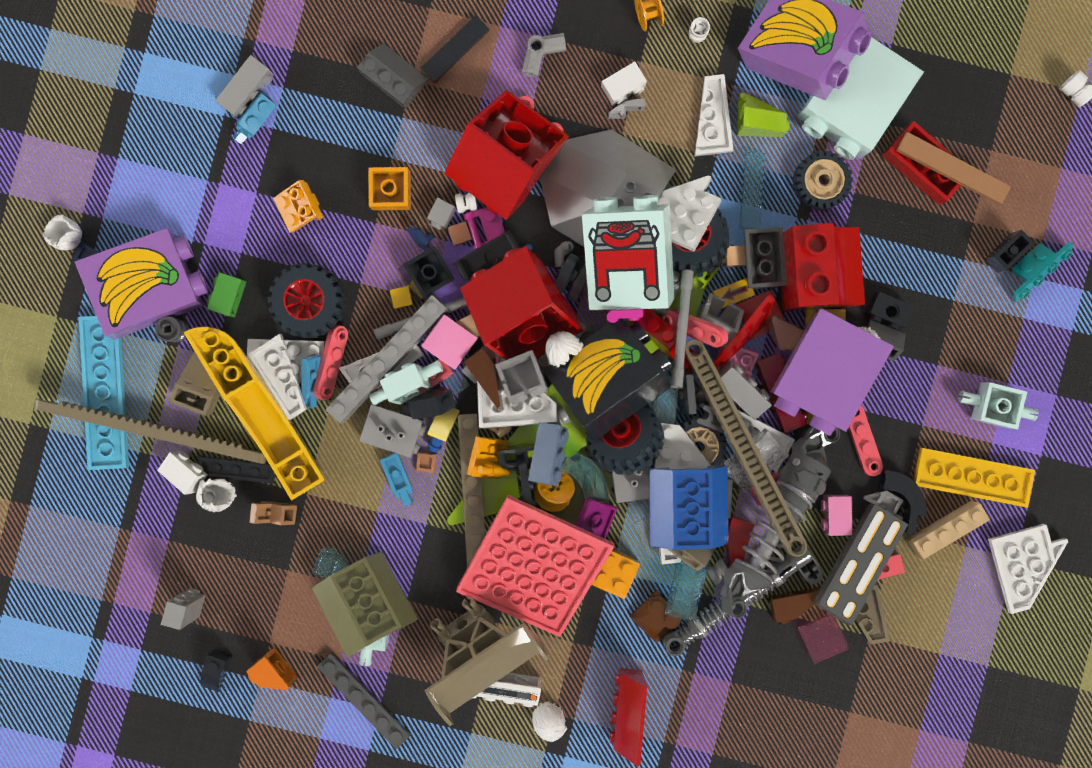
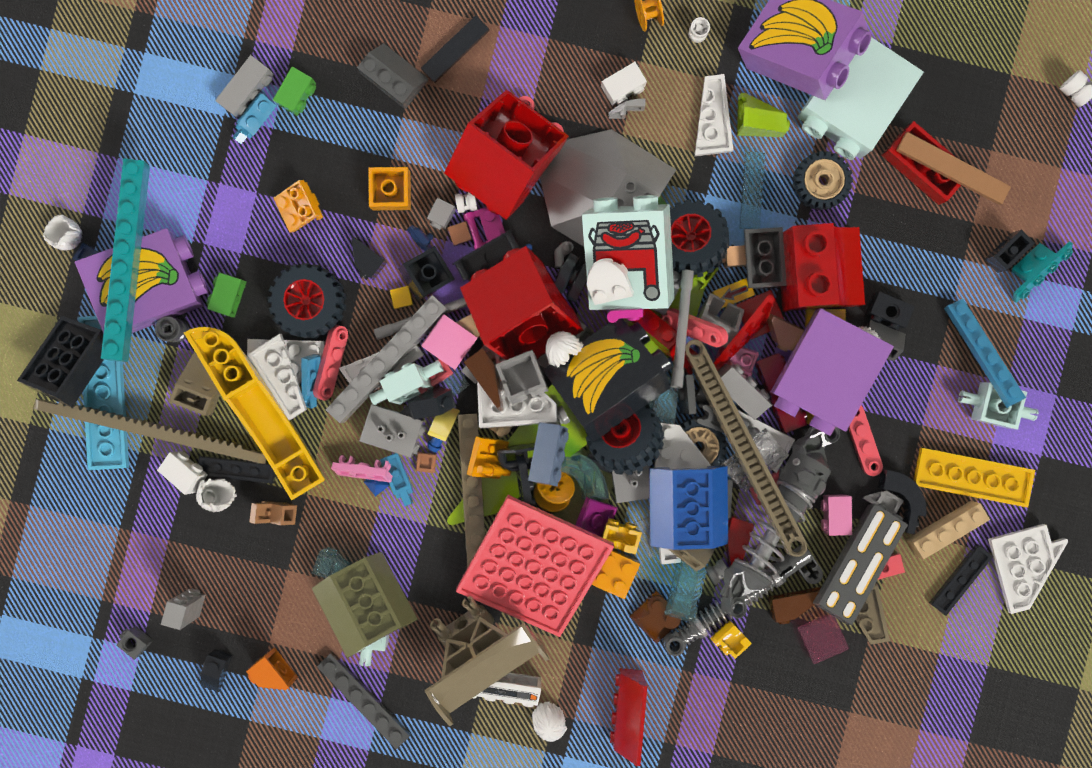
(65, 361): none -> black slope
(125, 260): none -> teal brick
(142, 642): none -> dark grey brick
(295, 91): none -> bright green brick
(362, 470): none -> bright pink plate
(366, 260): none -> black slope
(375, 486): none -> blue slope
(549, 45): light grey piece -> none
(608, 281): none -> white slope
(623, 536): none -> yellow cylinder
(690, 211): white wing -> none
(730, 640): none -> yellow cylinder
(961, 579): none -> black tile
(985, 353): none -> dark azure plate

